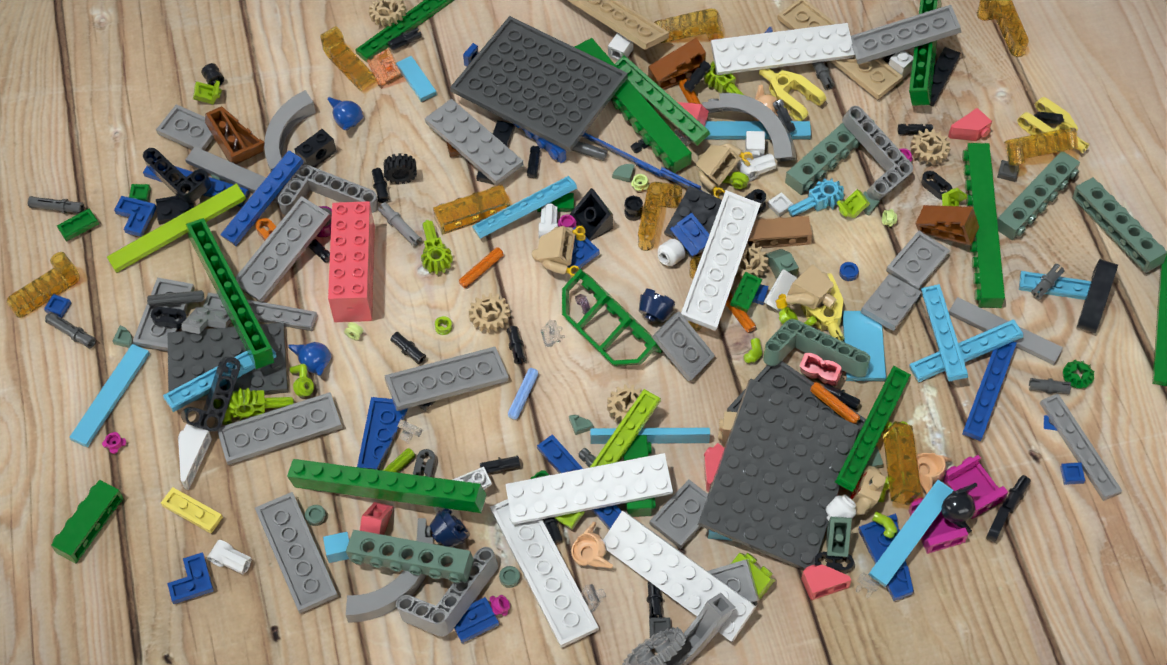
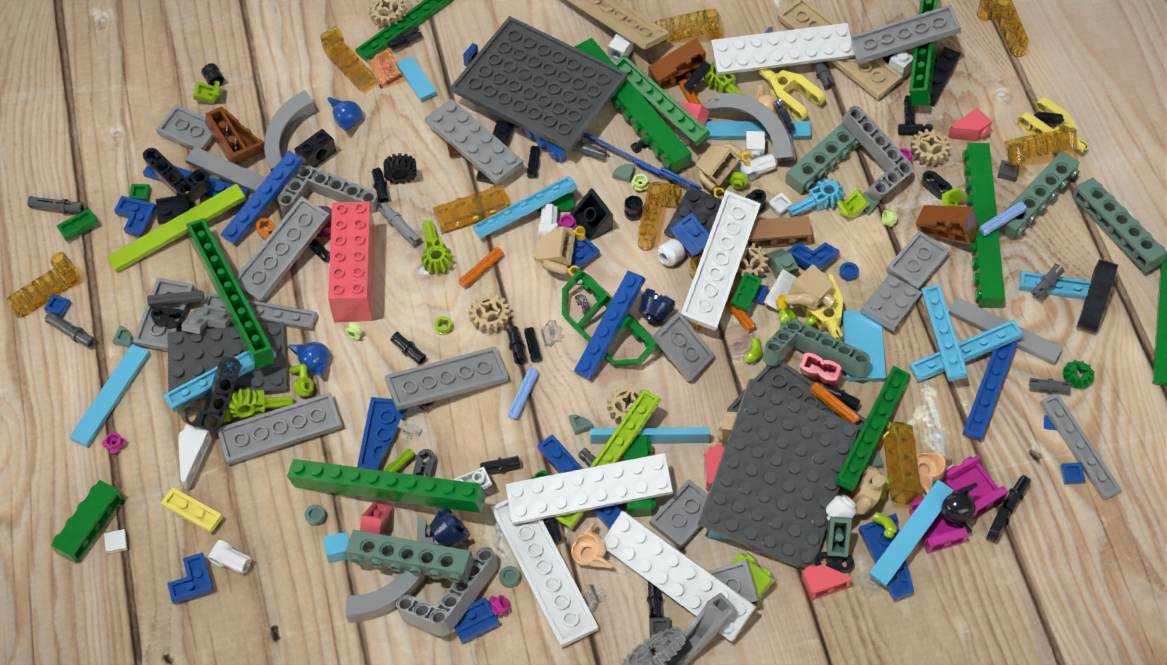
(115, 541): none -> white tile
(296, 552): light grey plate -> none
(532, 344): none -> black axle
(609, 325): none -> blue plate
(819, 257): none -> blue plate
(909, 111): none -> black axle
(1002, 218): none -> light blue axle

